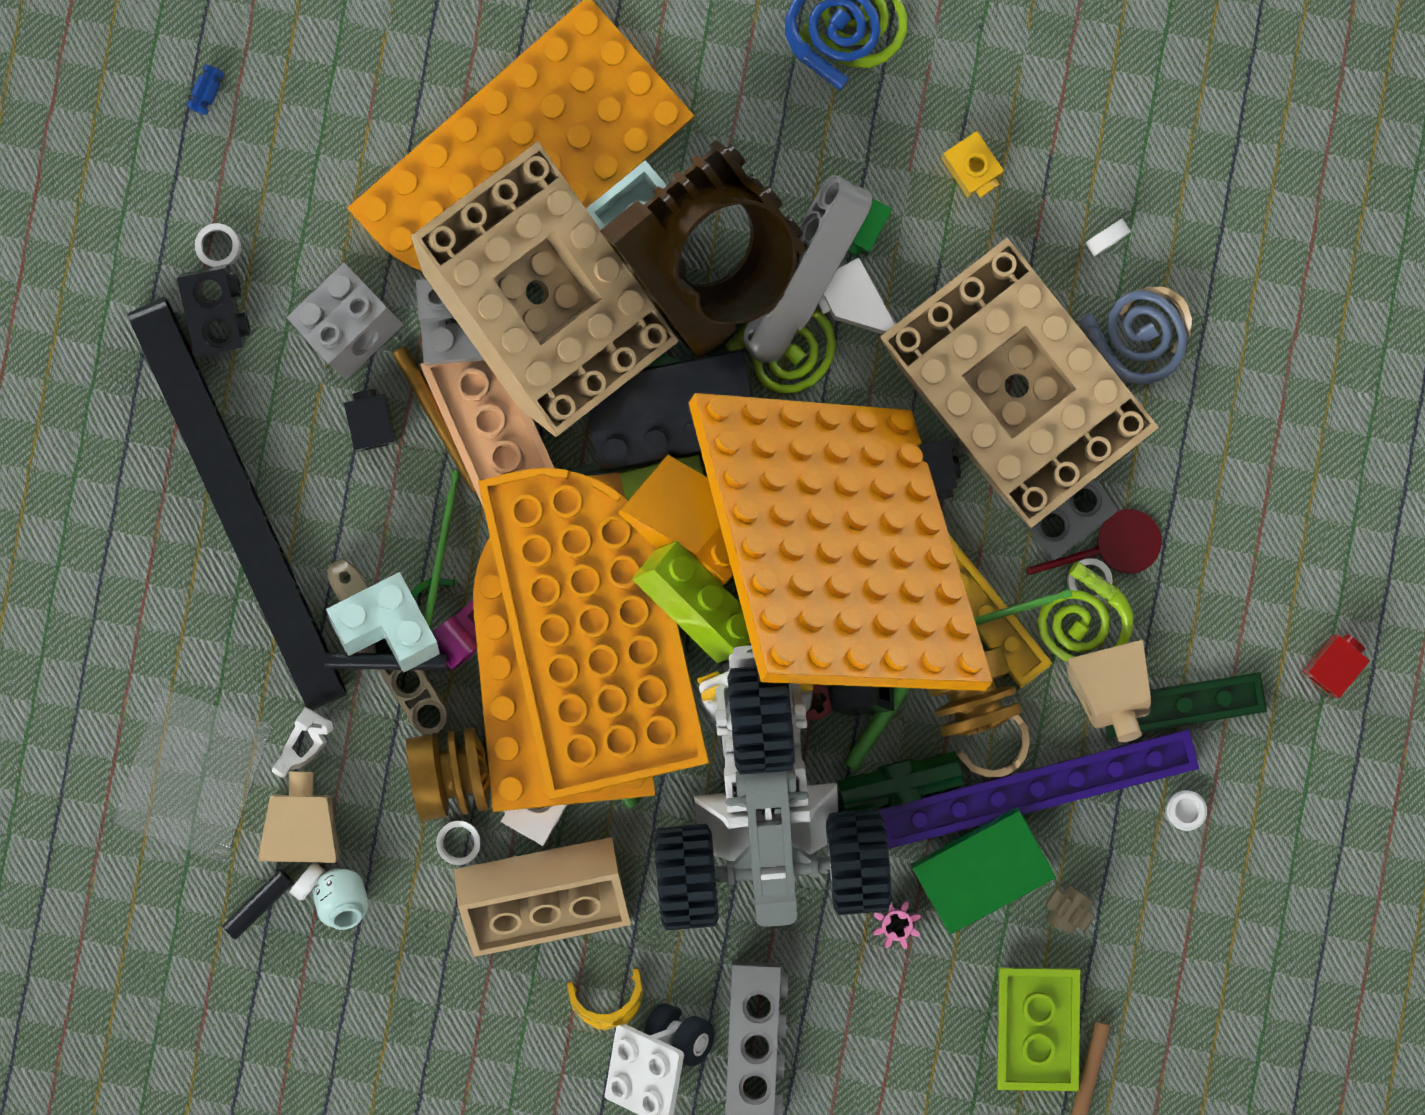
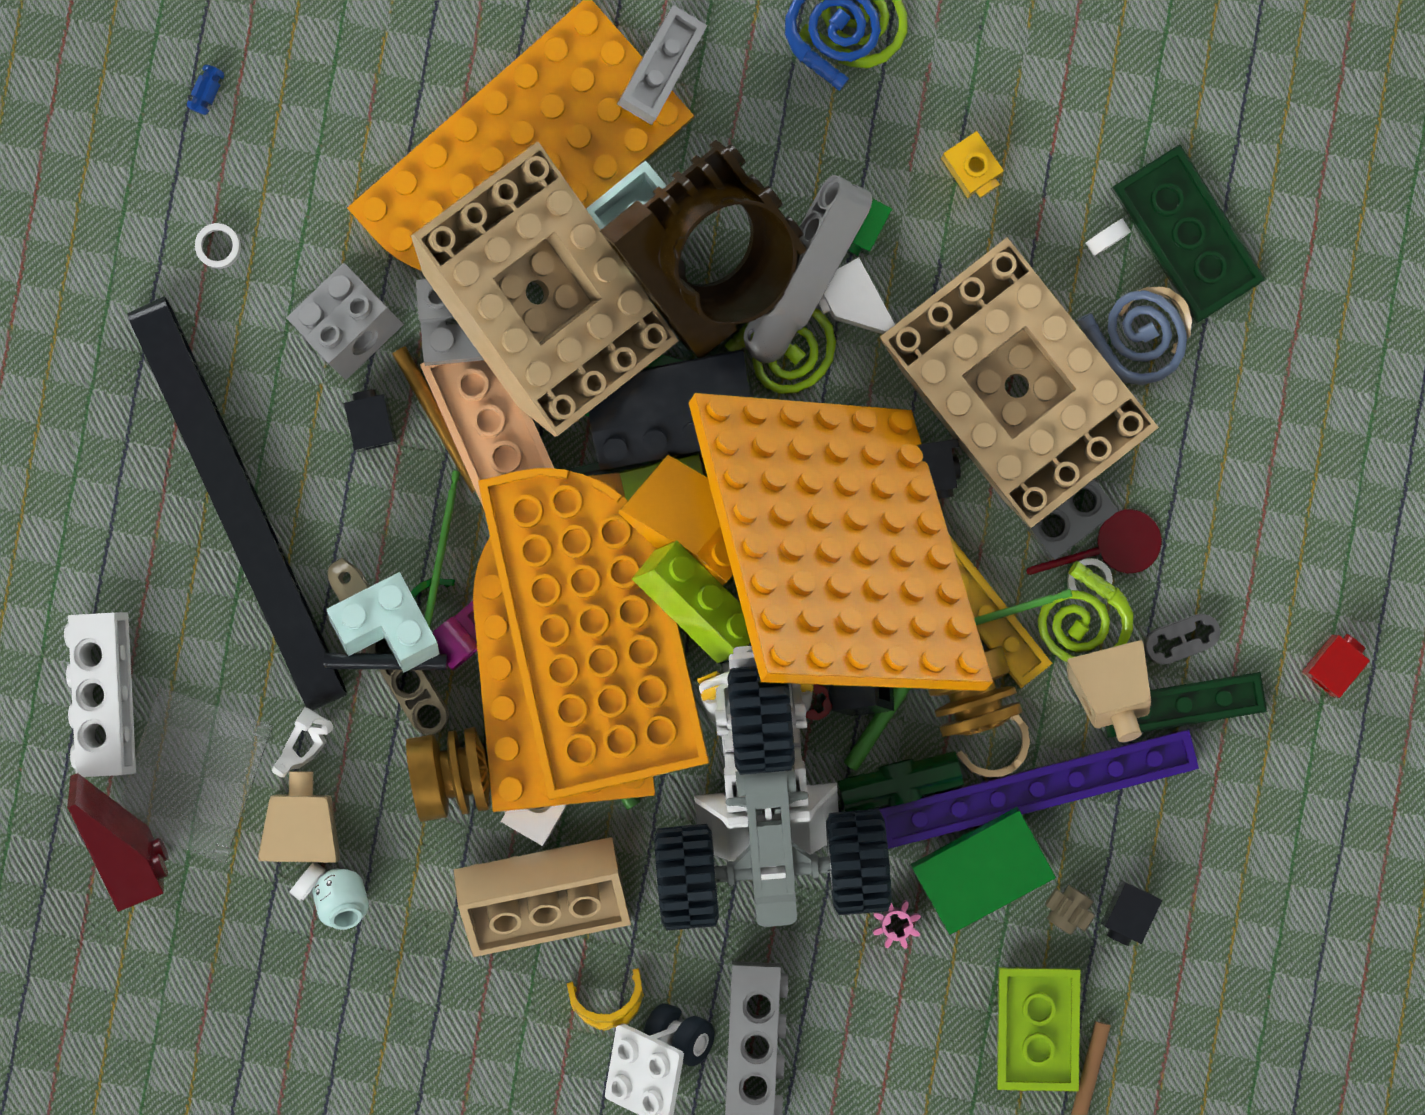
(115, 712): none -> white brick
(118, 844): none -> dark red slope
(201, 311): black brick -> none
(257, 904): black piece -> none
(455, 860): white piece -> none
(662, 65): none -> light grey plate
(1130, 913): none -> black brick
(1185, 648): none -> flat silver beam
(1186, 810): white tile -> none
(1188, 233): none -> dark green tile

